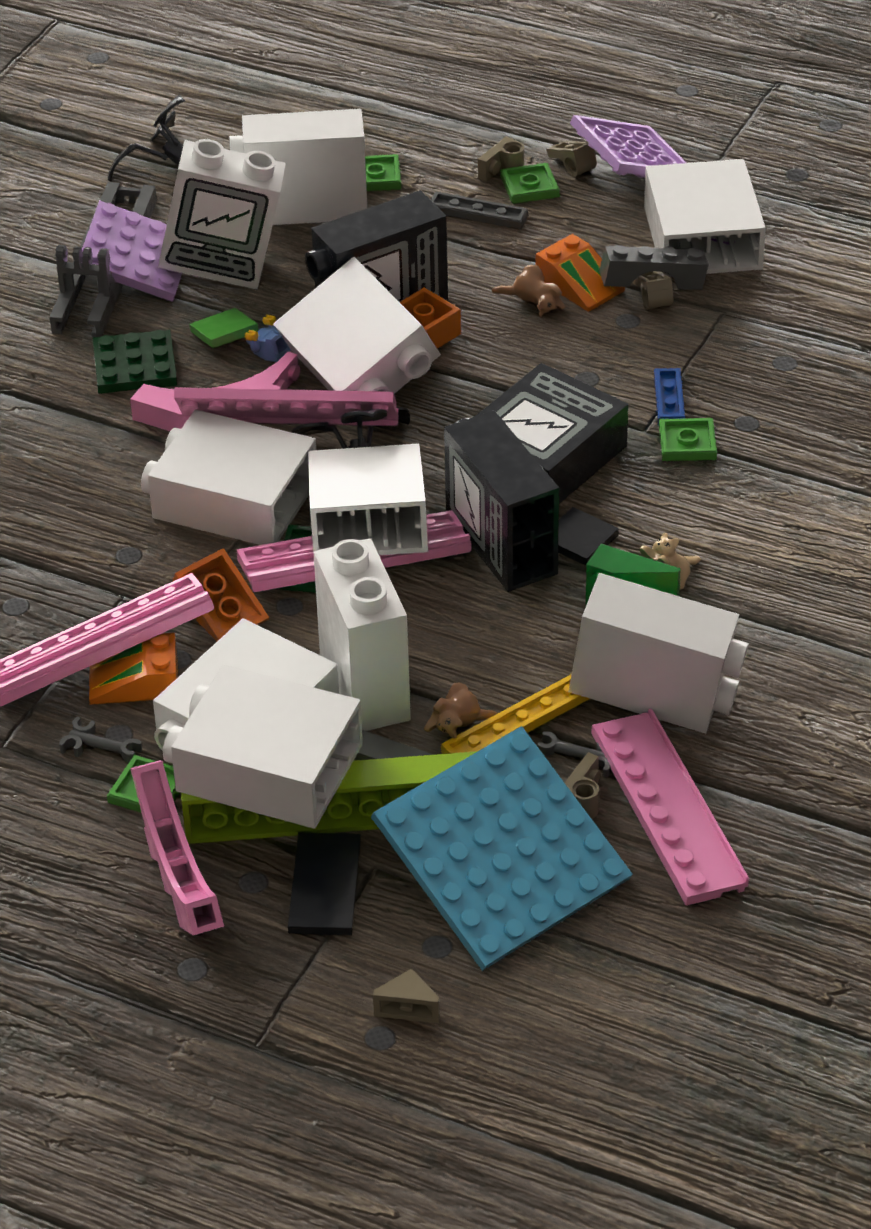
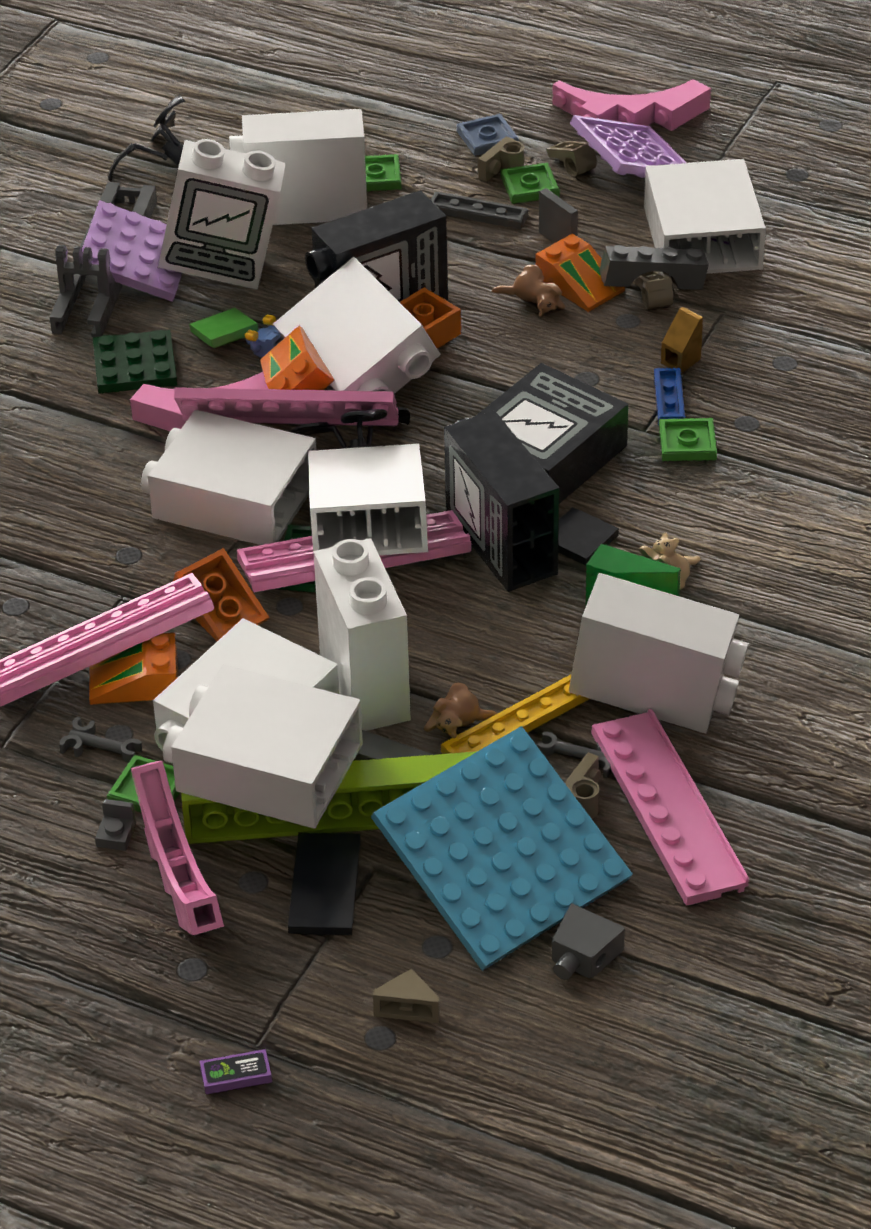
(116, 825): none -> dark grey bracket
(235, 1071): none -> tile
(295, 365): none -> orange slope
(485, 133): none -> sand blue tile
(556, 217): none -> dark grey tile
(585, 943): none -> dark grey torso
(667, 107): none -> bright pink arch
(683, 341): none -> pearl gold slope

